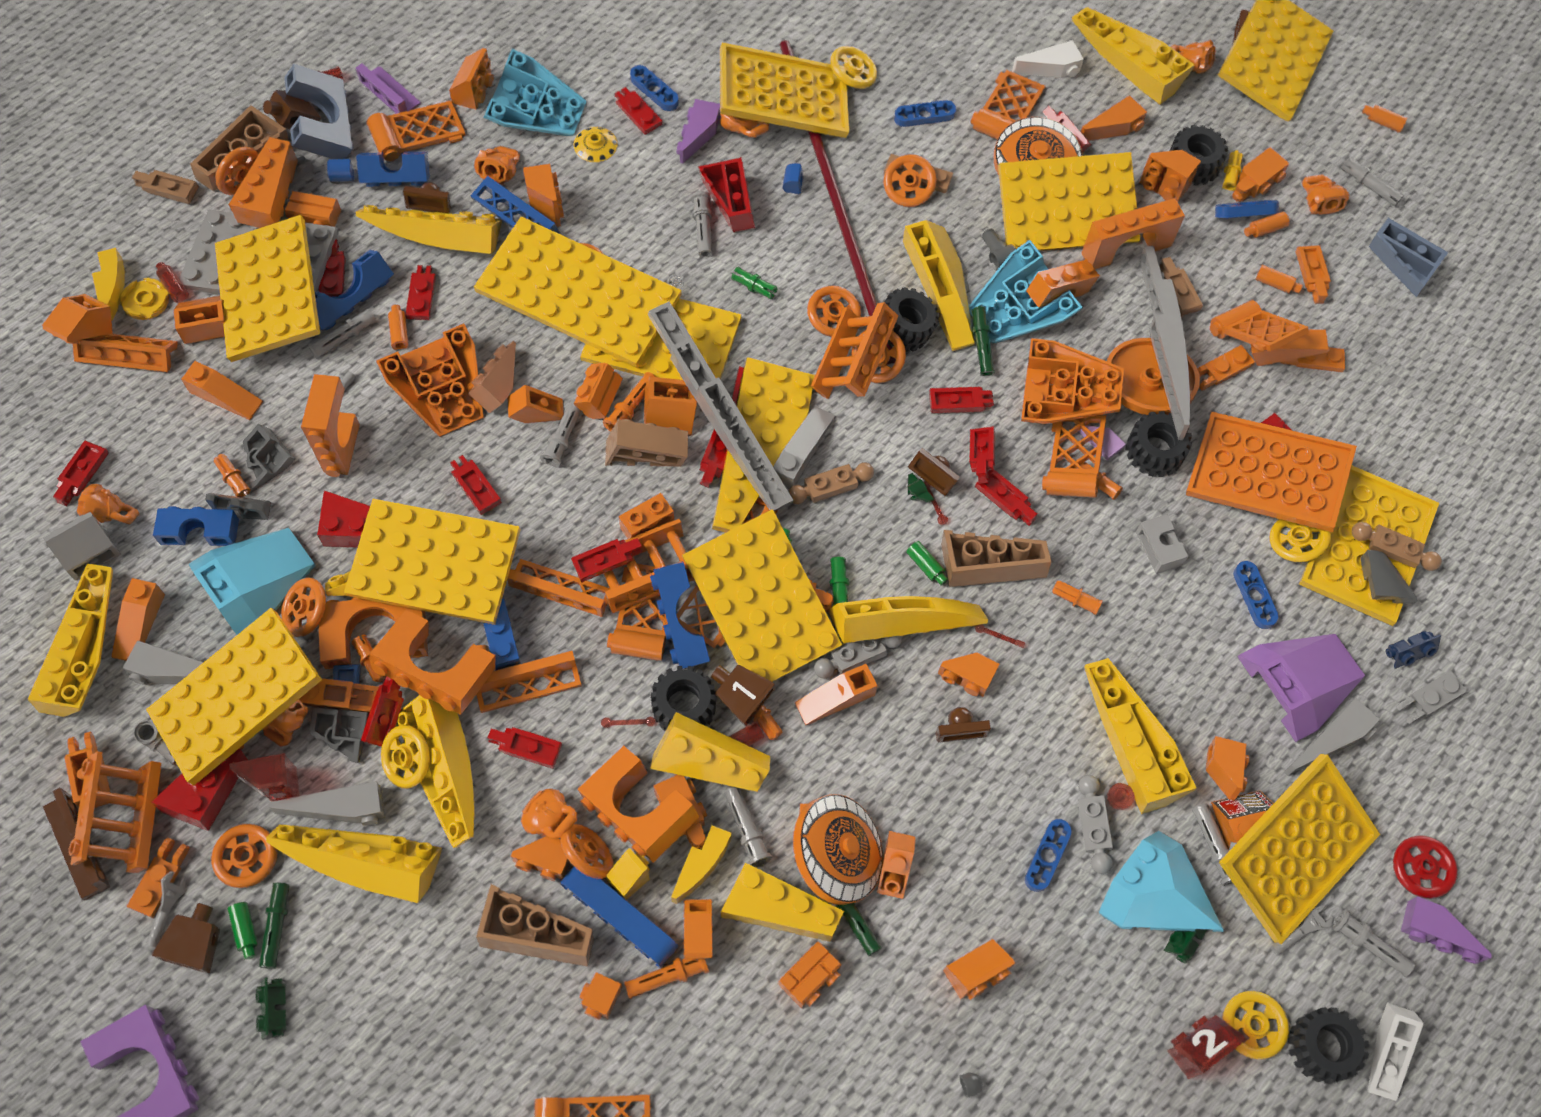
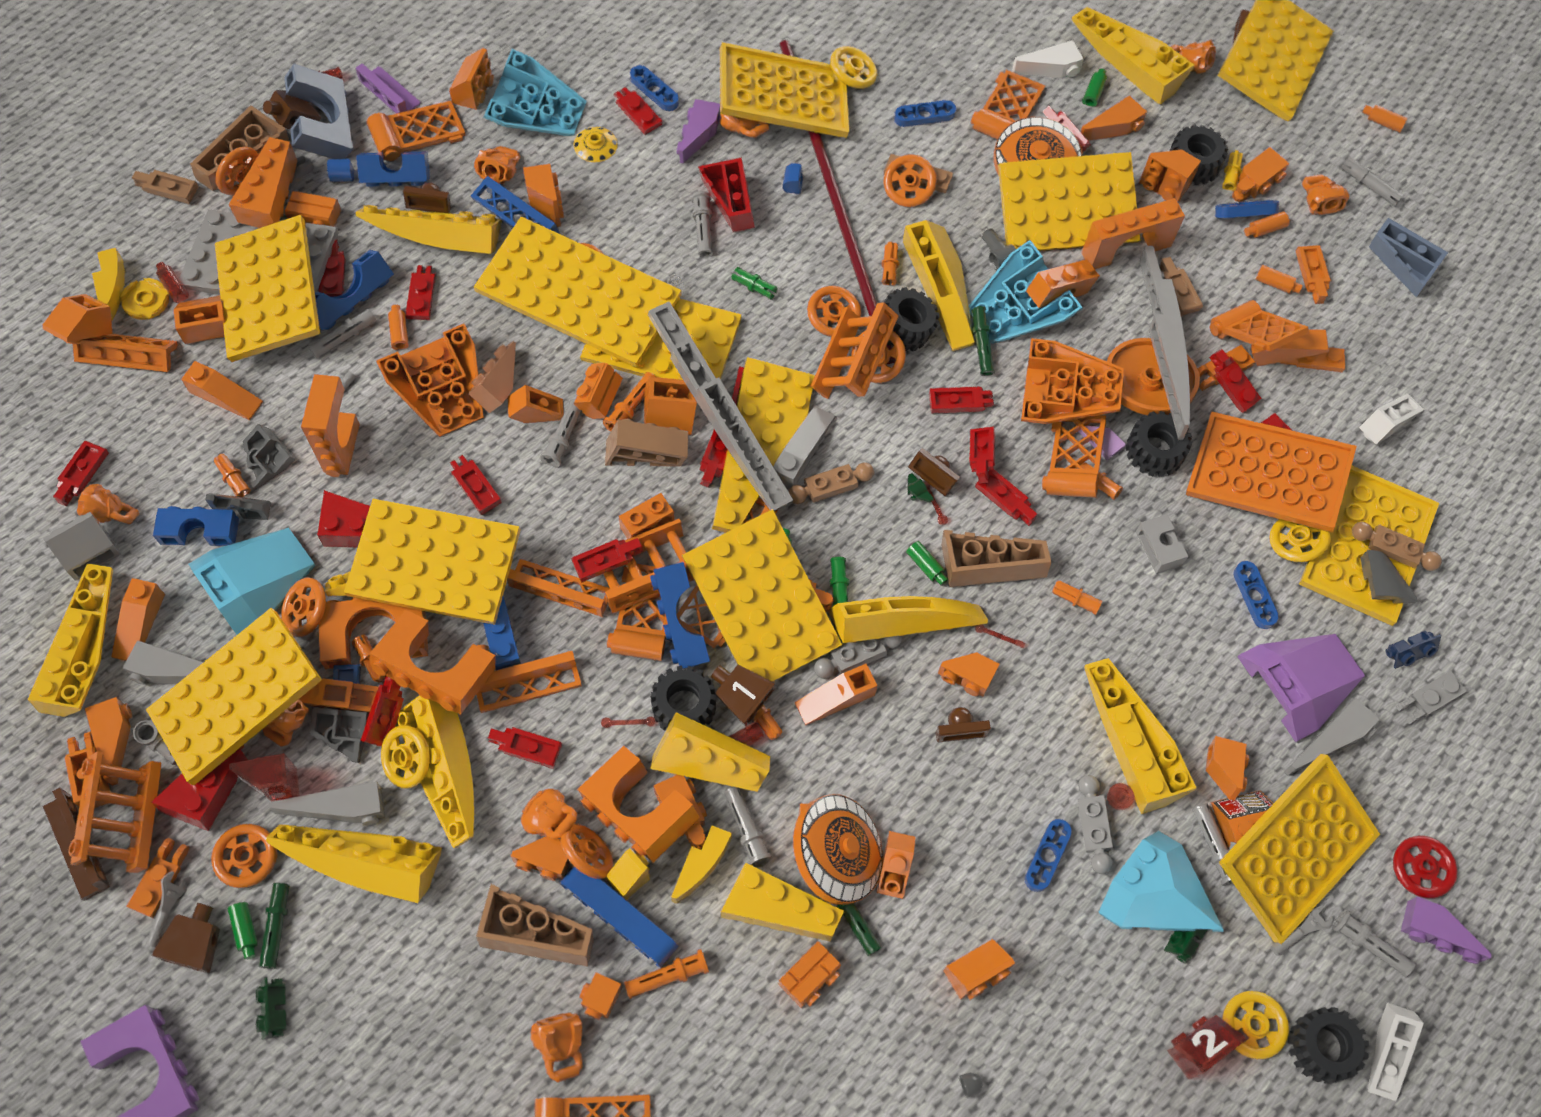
(110, 731): none -> orange slope
(558, 1040): none -> orange piece
(698, 929): orange slope -> none
(890, 263): none -> orange axle
(1095, 88): none -> green cylinder
(1234, 381): none -> red hinge
(1390, 418): none -> white slope

